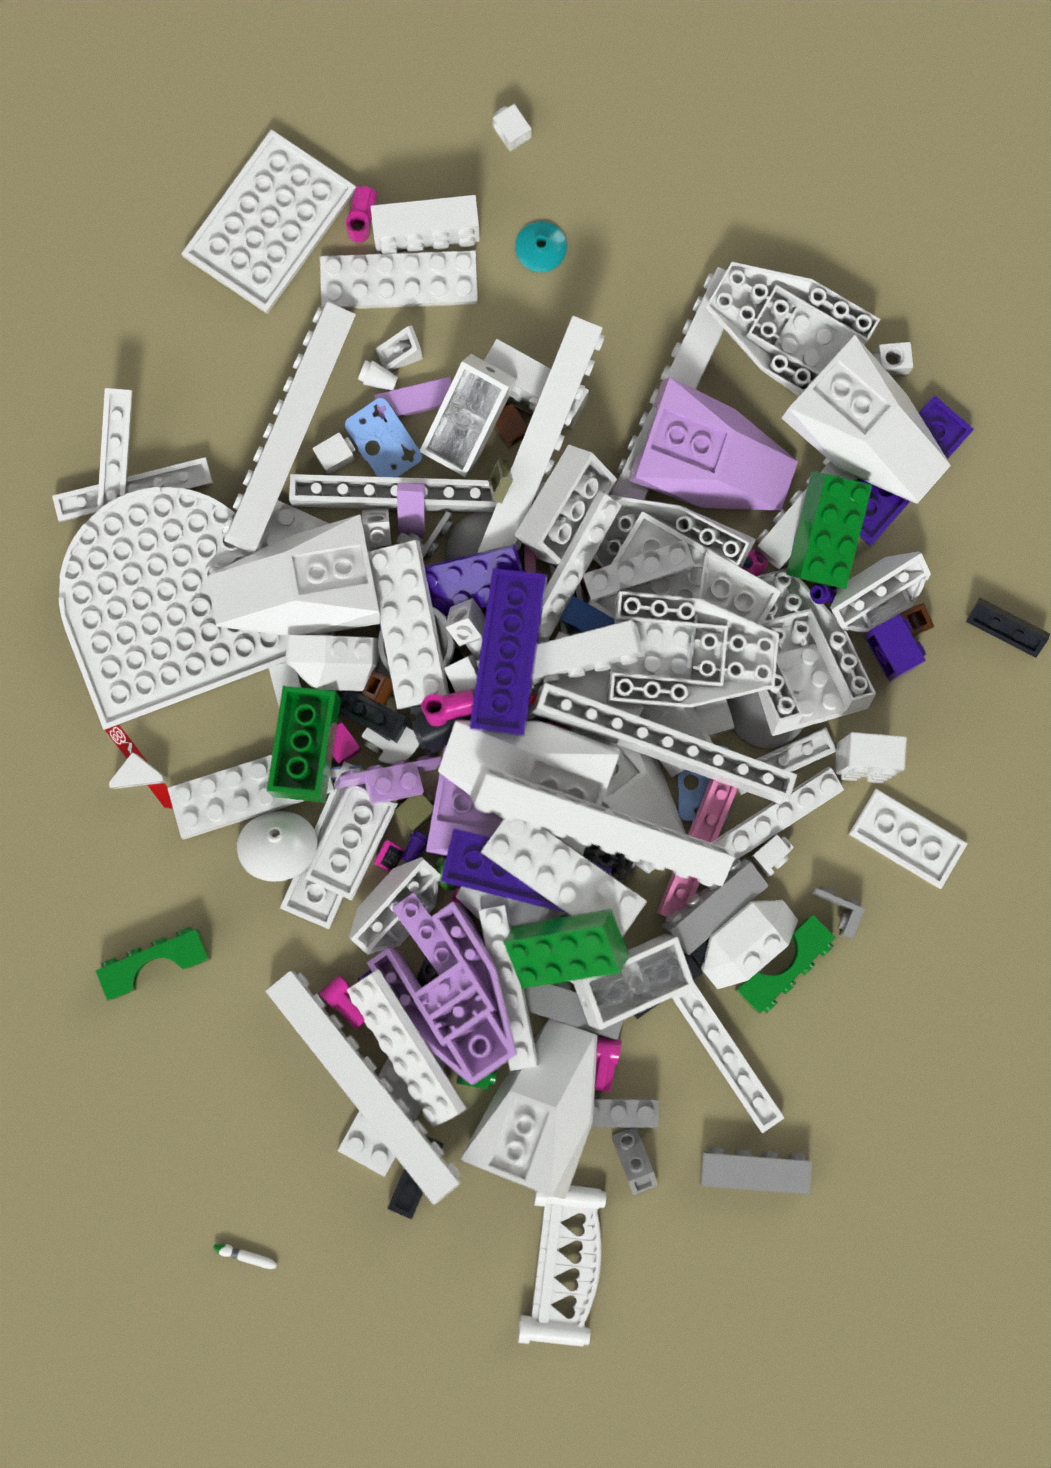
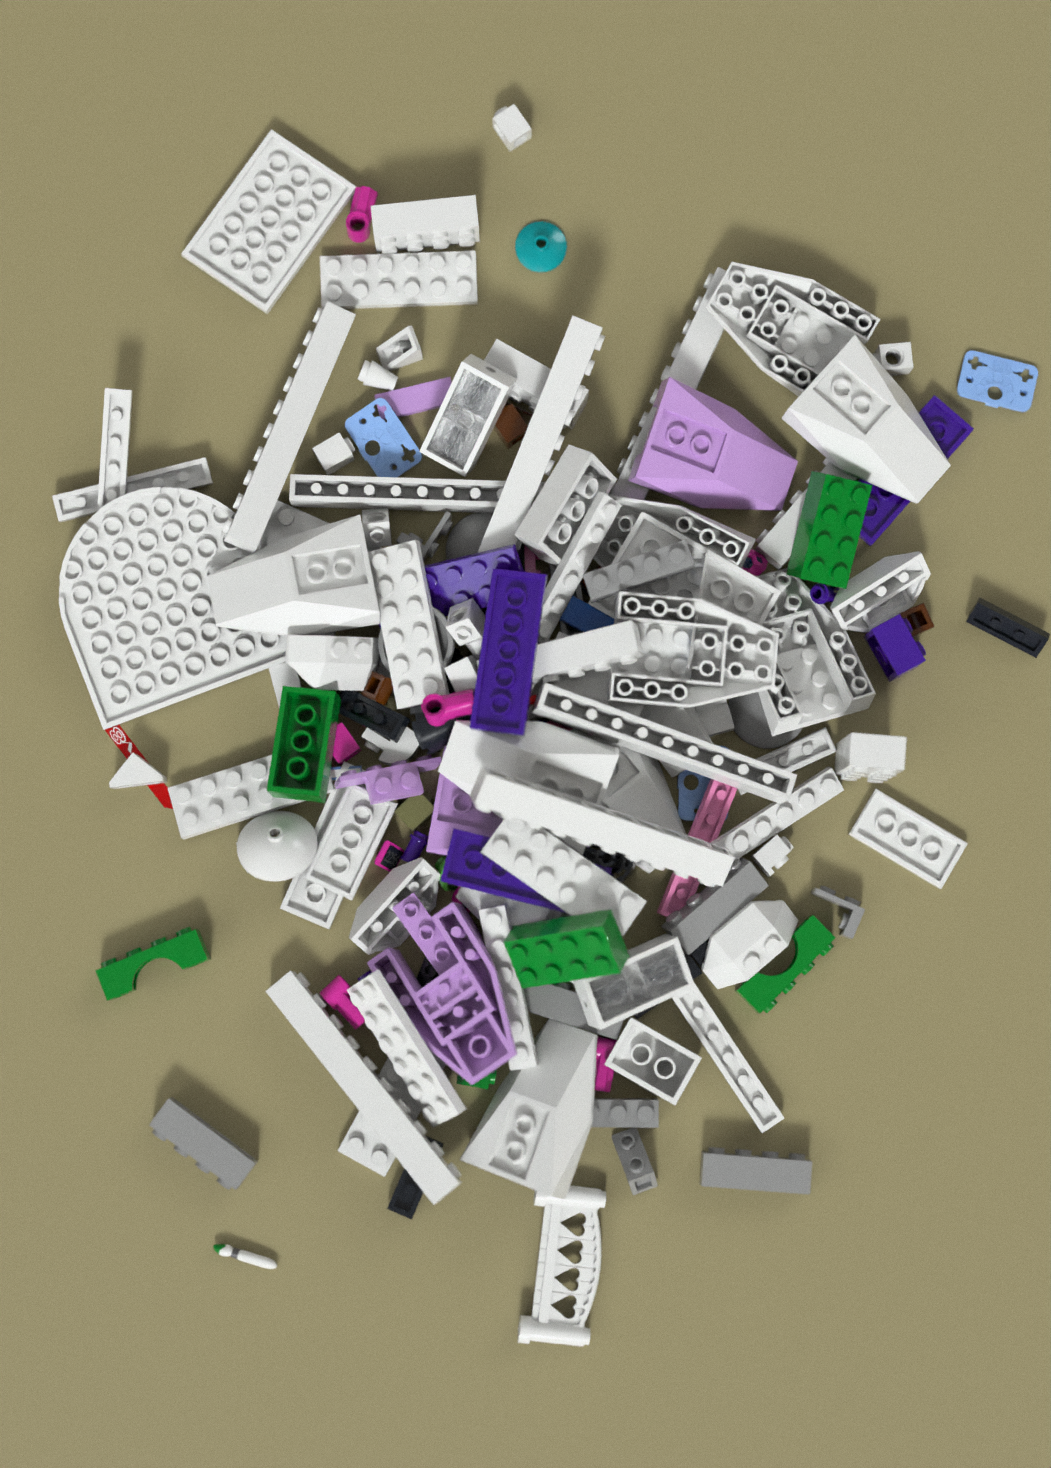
(203, 1143): none -> light grey brick
(411, 508): lavender tile -> none
(500, 480): olive tile -> none
(653, 1061): none -> white slope
(998, 374): none -> light blue axle

